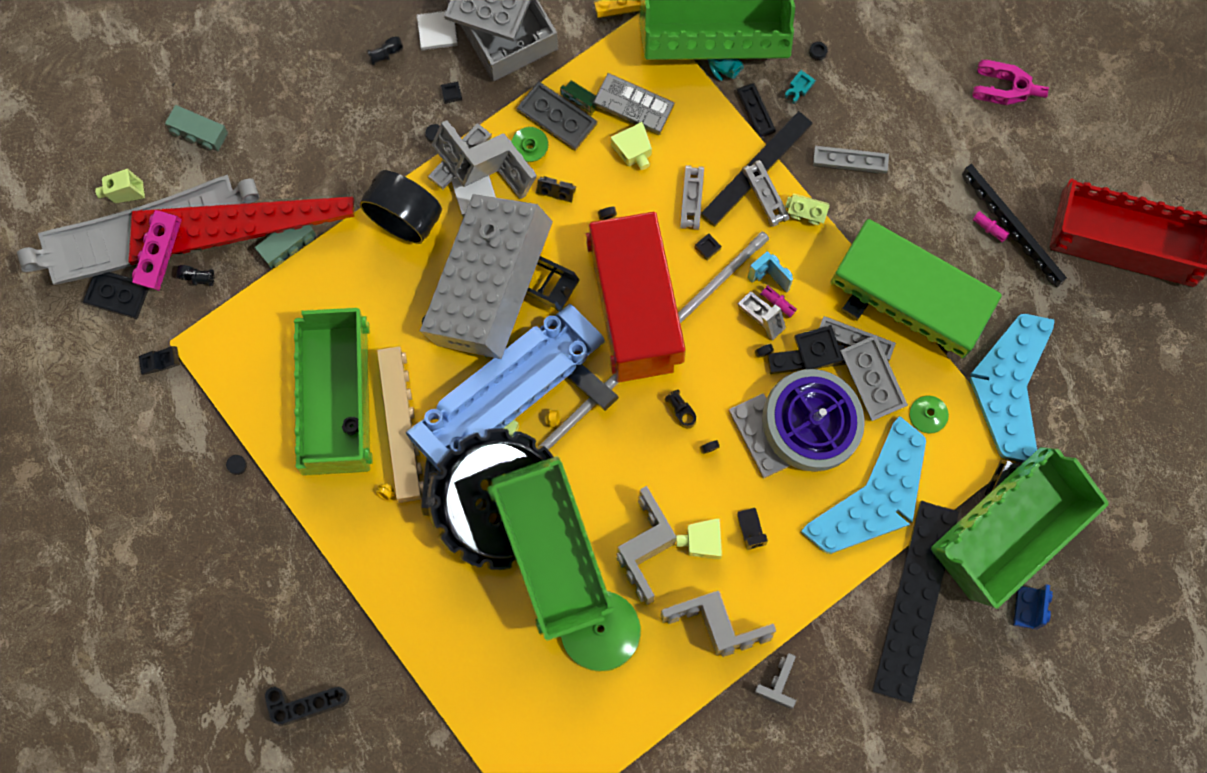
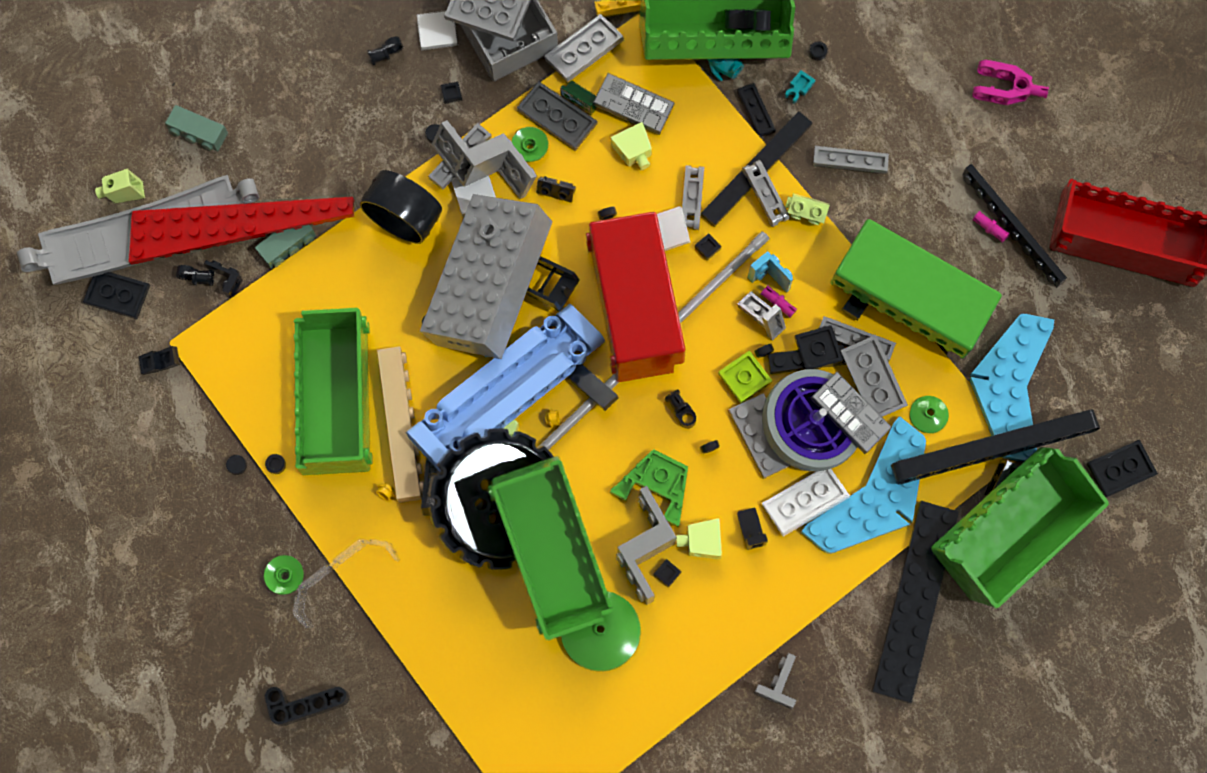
(159, 260): dark pink brick -> none
(234, 279): none -> black bracket
(275, 464): none -> black tile
(275, 570): none -> bright green dish
(299, 603): none -> clear windscreen
(346, 425): black plate -> none
(584, 48): none -> light grey plate
(661, 476): none -> bright green wing
(667, 573): none -> black tile
(673, 228): none -> white tile
(717, 623): light grey bracket -> none
(745, 377): none -> lime plate
(748, 19): none -> black beam
(805, 500): none -> white tile
(851, 413): none -> tile
(995, 446): none -> black beam
(1032, 607): blue bracket -> none
(1122, 468): none -> black tile

